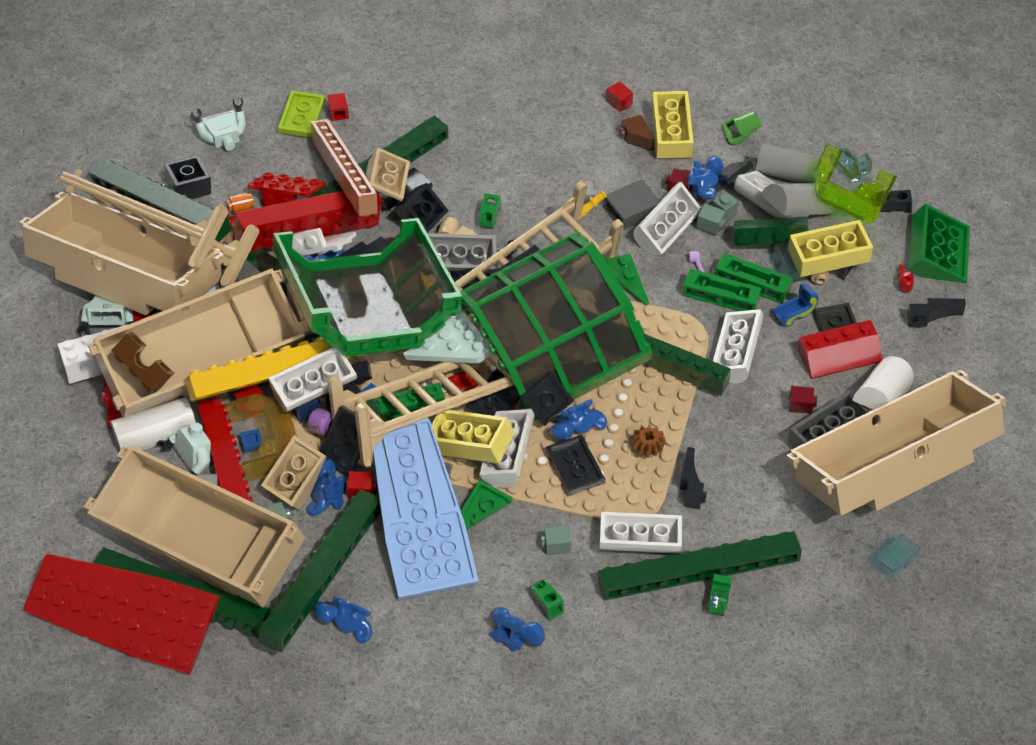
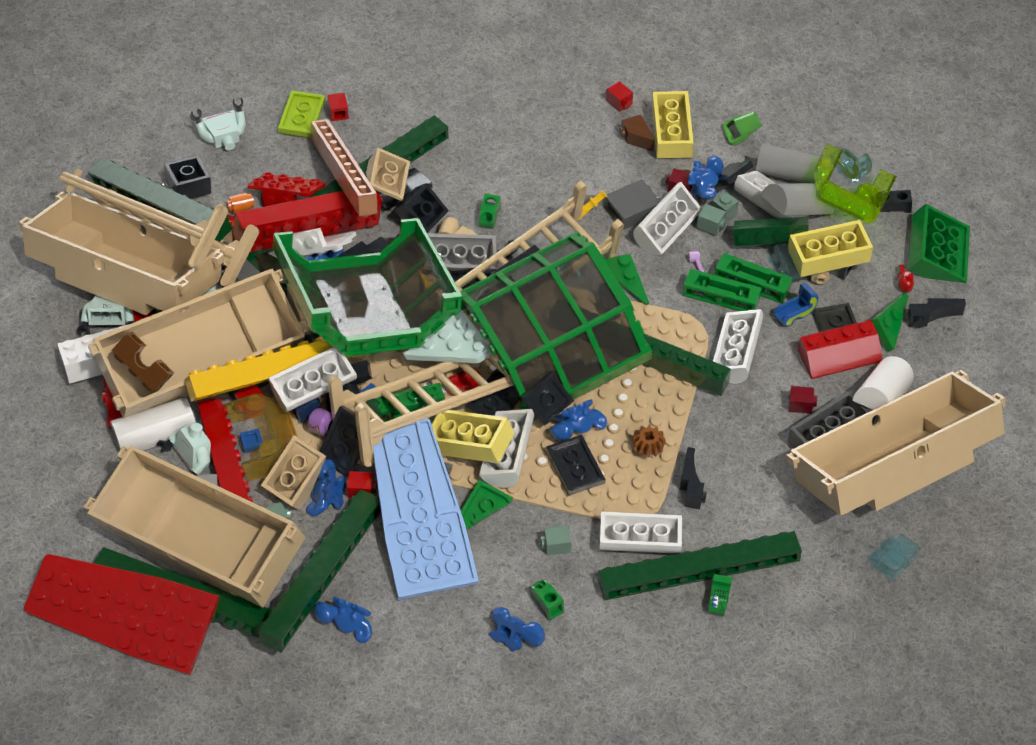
(889, 321): none -> green wing

